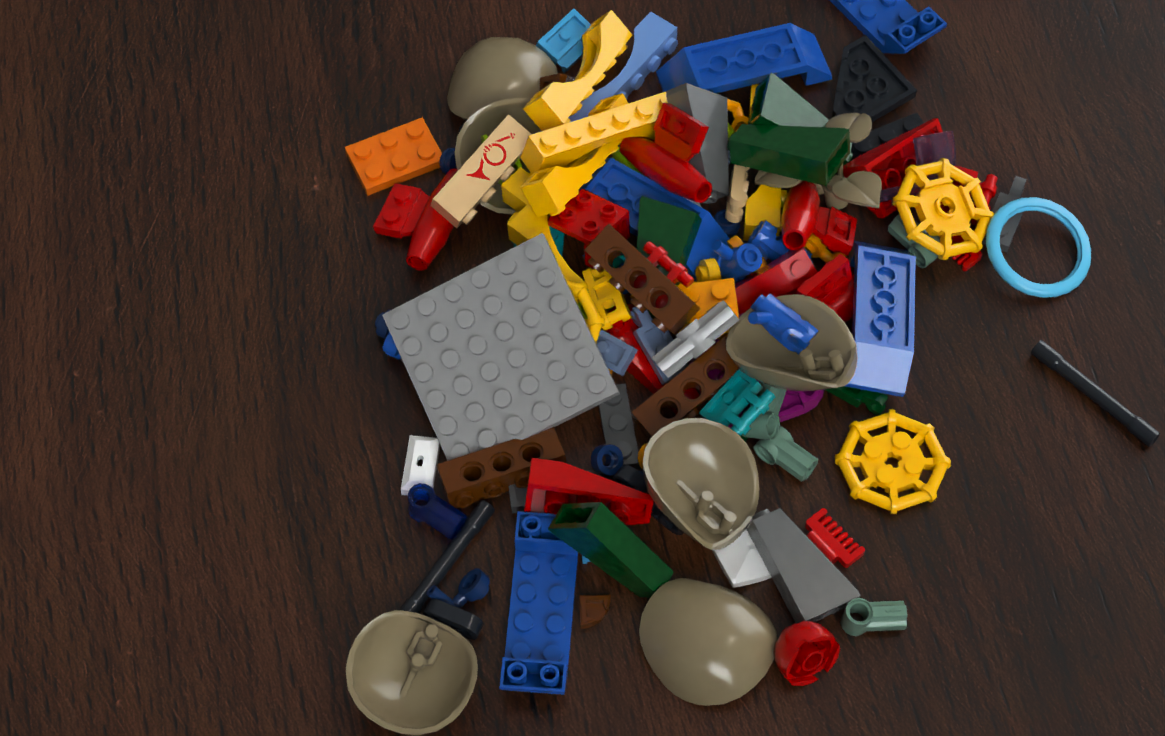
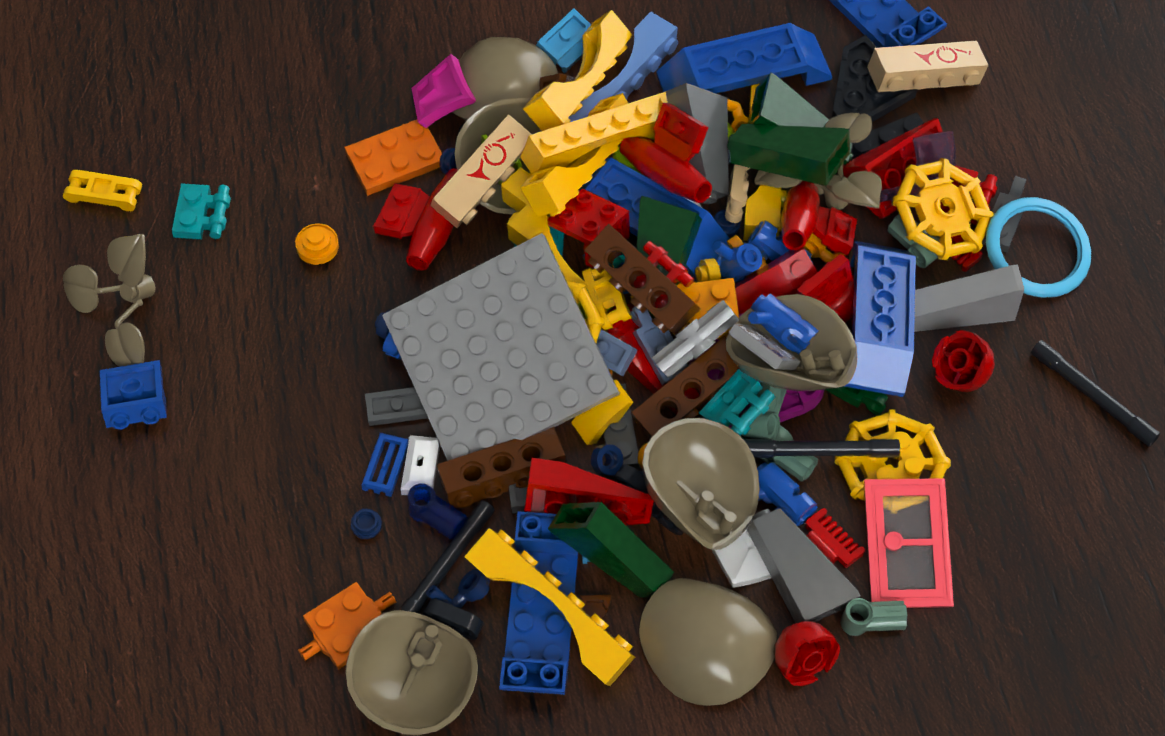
(102, 189): none -> yellow plate
(127, 258): none -> dark tan plant
(132, 394): none -> blue plate
(192, 210): none -> teal plate
(317, 244): none -> light orange plate
(340, 621): none -> orange plate
(366, 524): none -> dark blue plate
(379, 485): none -> blue tile
(394, 406): none -> dark grey plate
(441, 92): none -> dark pink plate
(596, 420): none -> yellow slope
(598, 649): none -> yellow arch
(764, 347): none -> light grey tile
(783, 492): none -> blue piece
(873, 448): none -> black piece
(908, 542): none -> coral door
(927, 66): none -> tan brick
(963, 361): none -> red cylinder
(970, 300): none -> light grey slope

